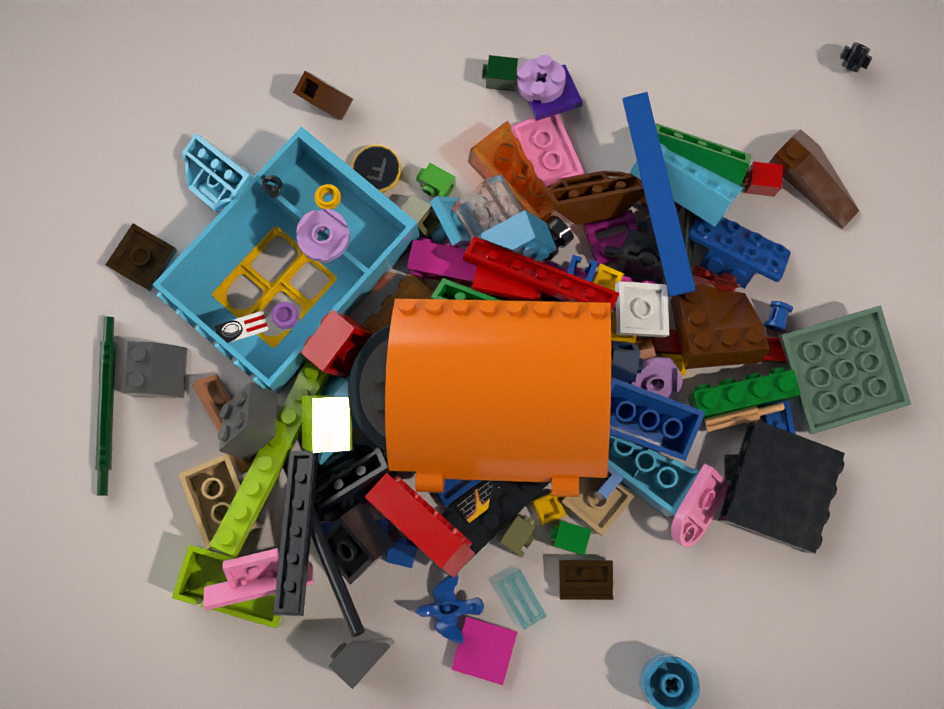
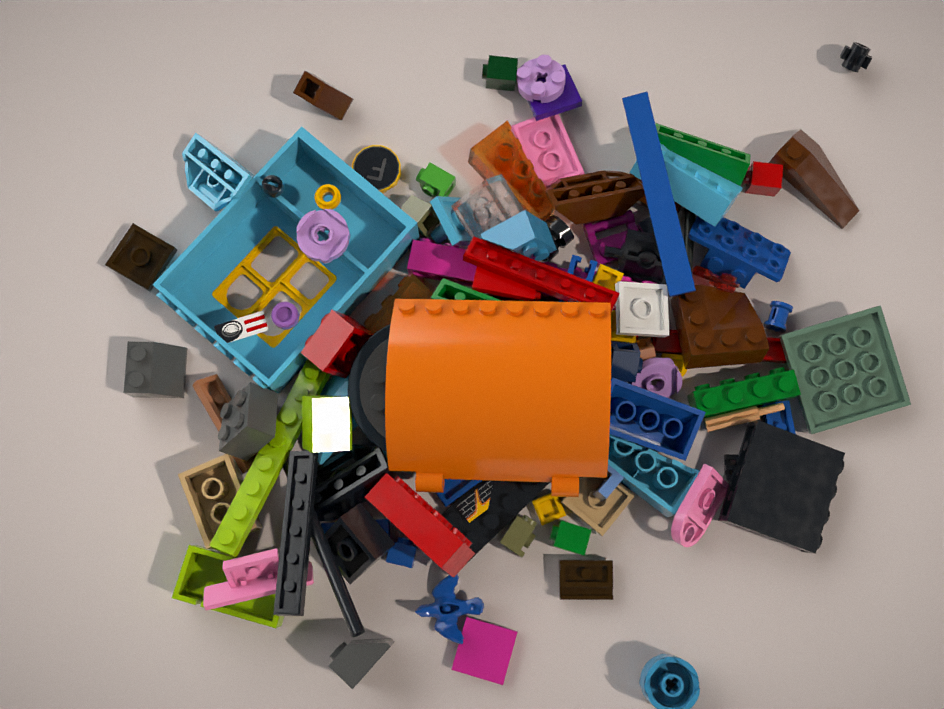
(105, 406): dark green axle -> none
(533, 619): clear light blue tile -> none

